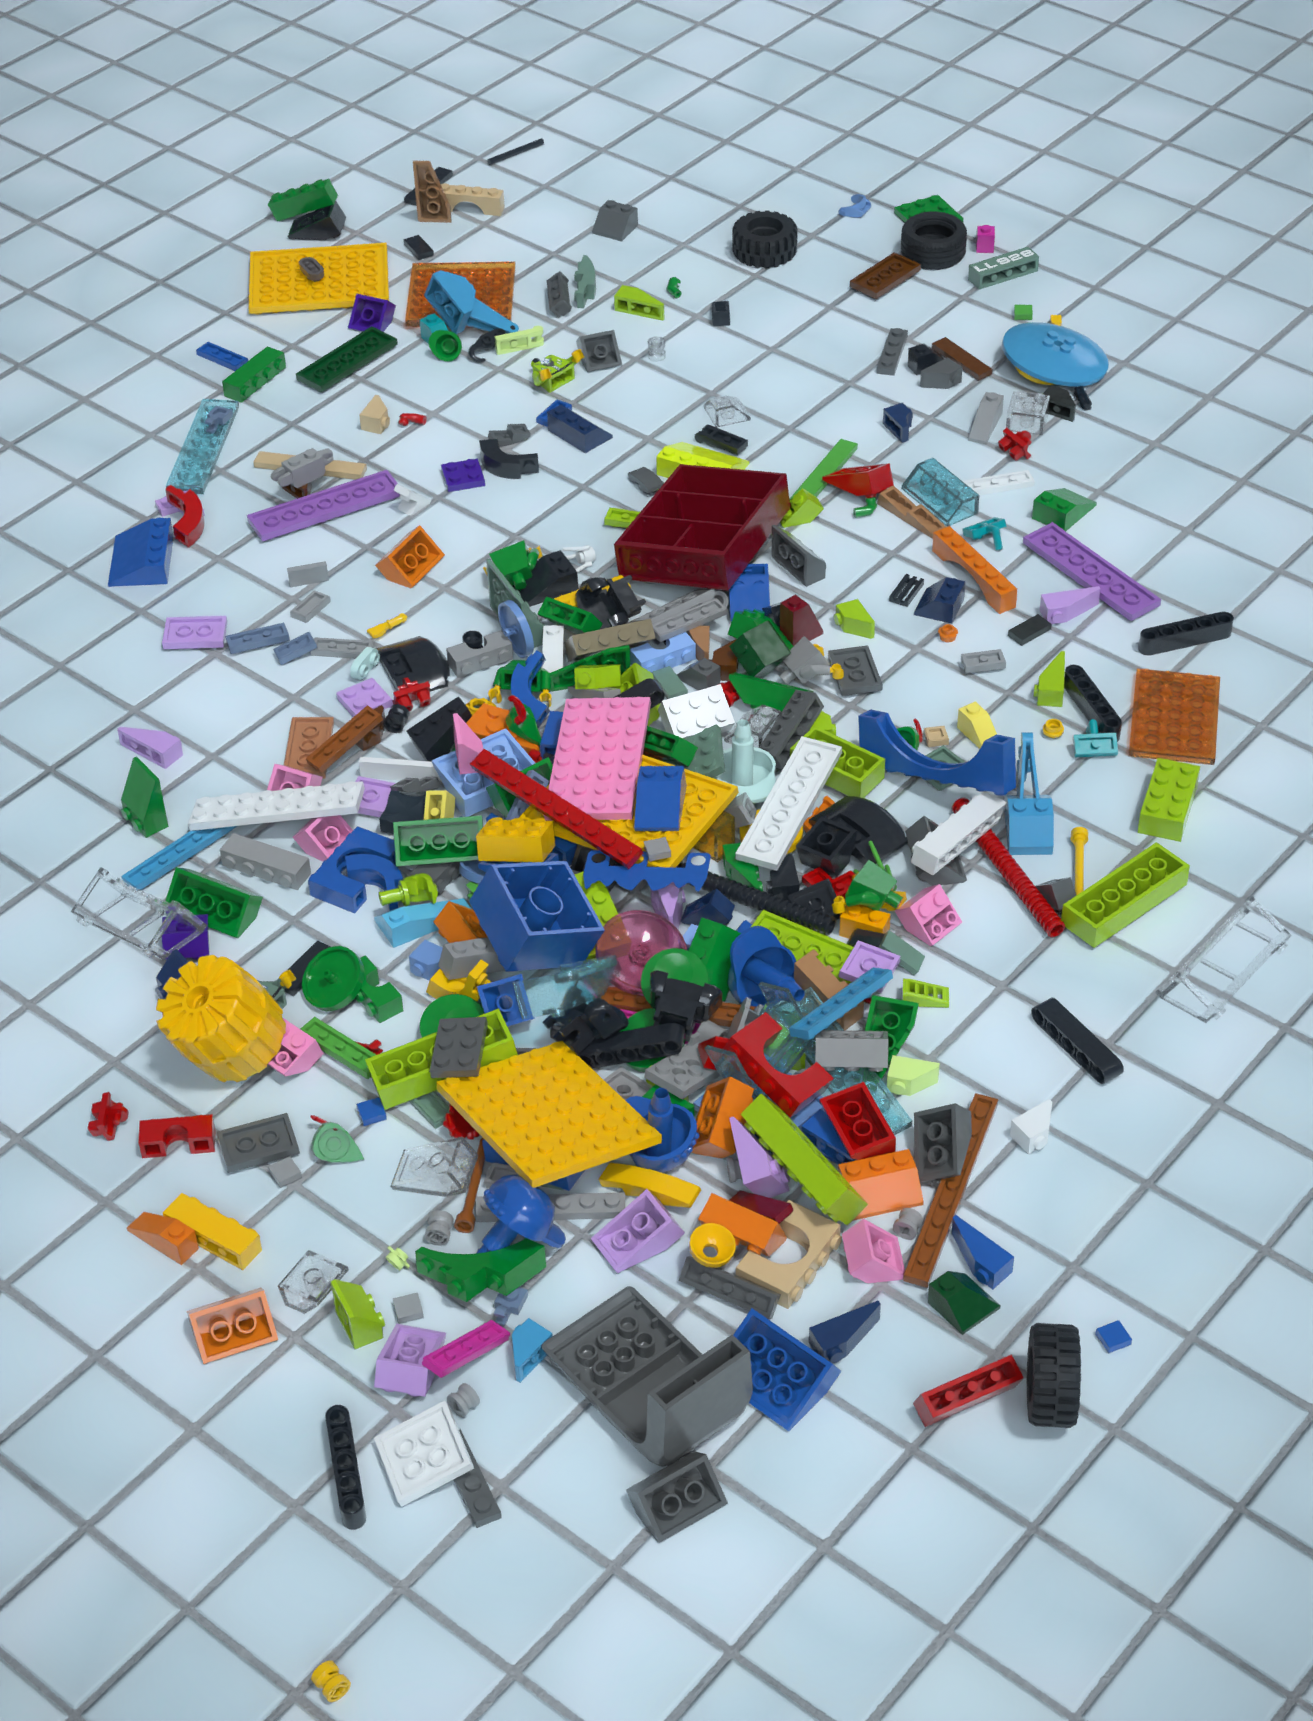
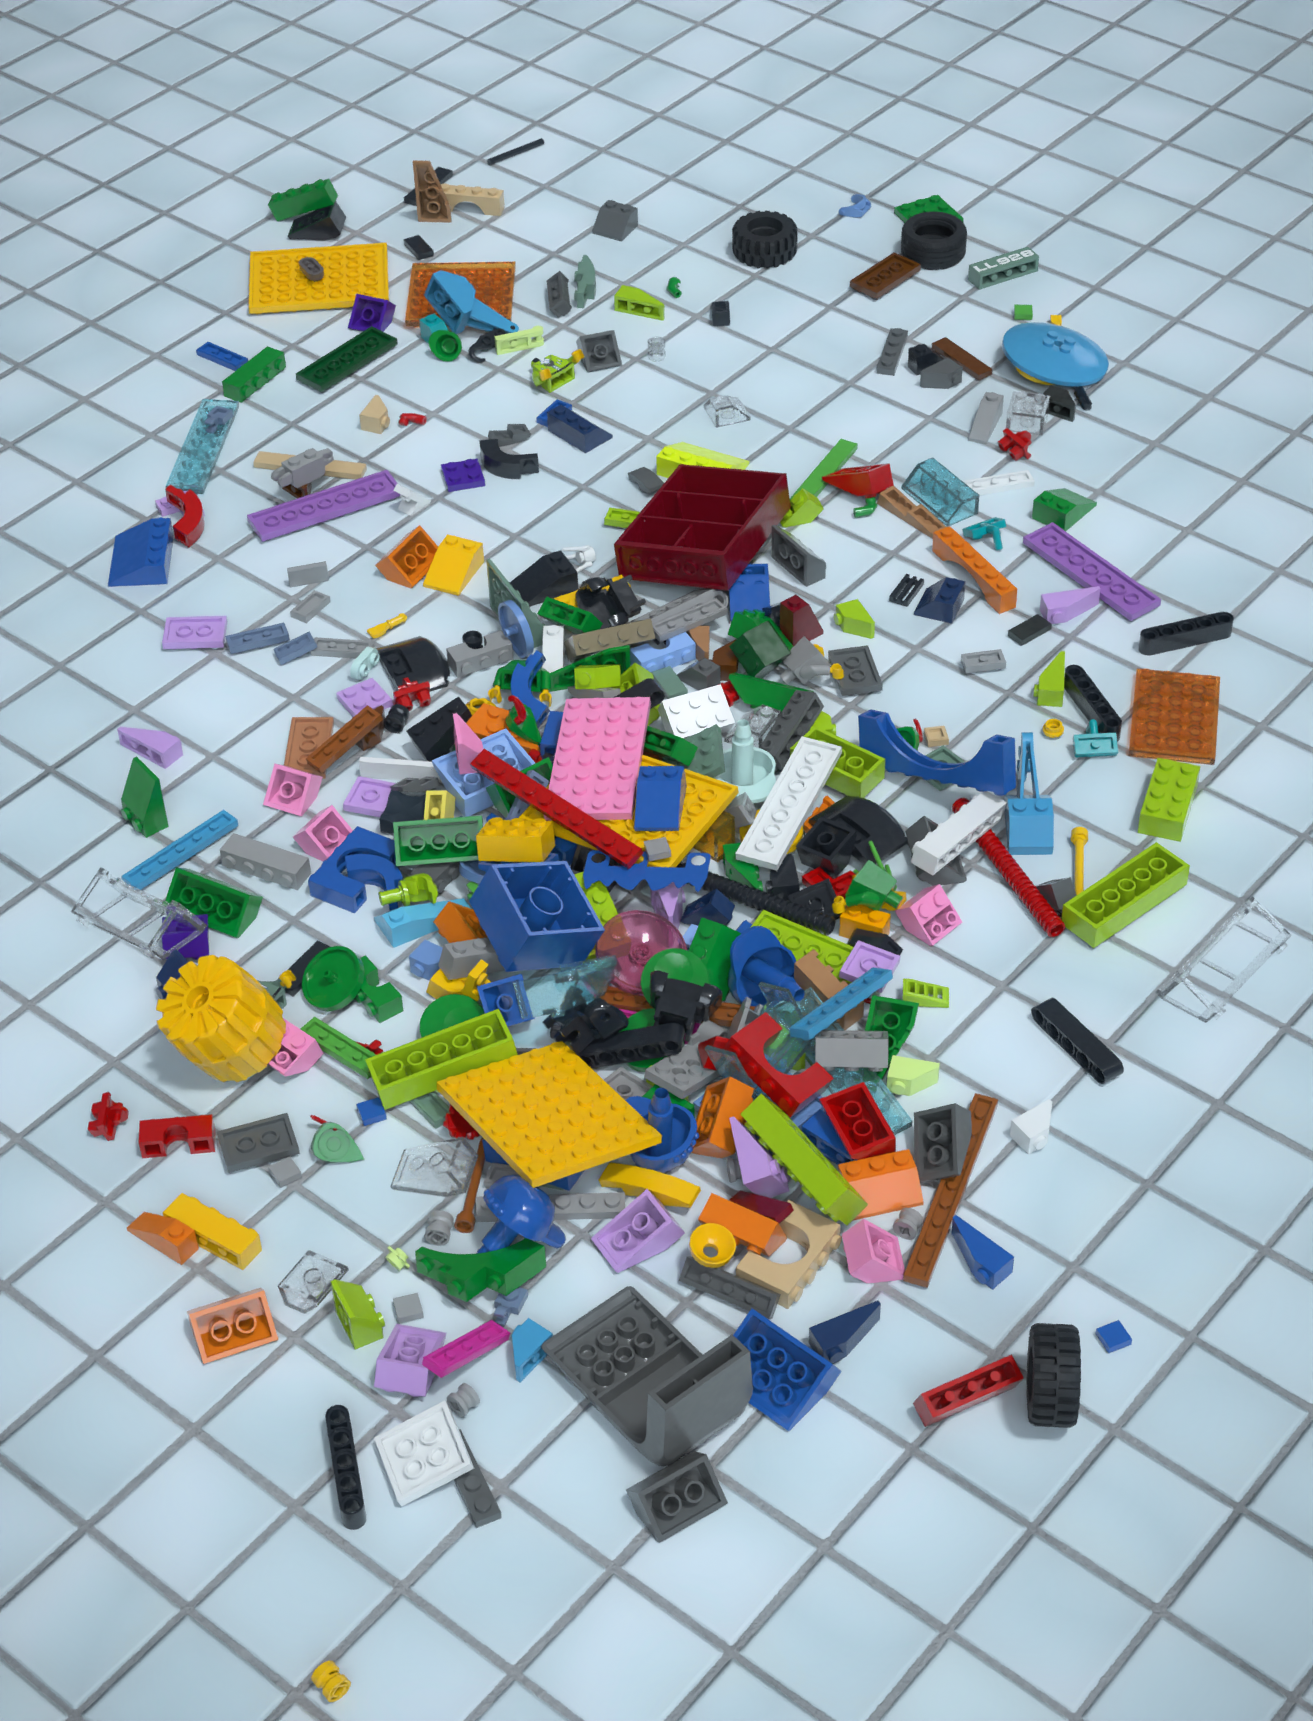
(276, 805): white plate -> none
(454, 564): none -> yellow slope
(458, 1047): dark grey plate -> none
(516, 562): green torso -> none
(721, 439): black plate -> none
(898, 420): dark blue arch -> none
(910, 957): sand green tile -> none
(948, 633): orange plate -> none
(960, 1300): dark green slope -> none
(975, 723): light yellow slope -> none
(985, 239): dark pink slope -> none

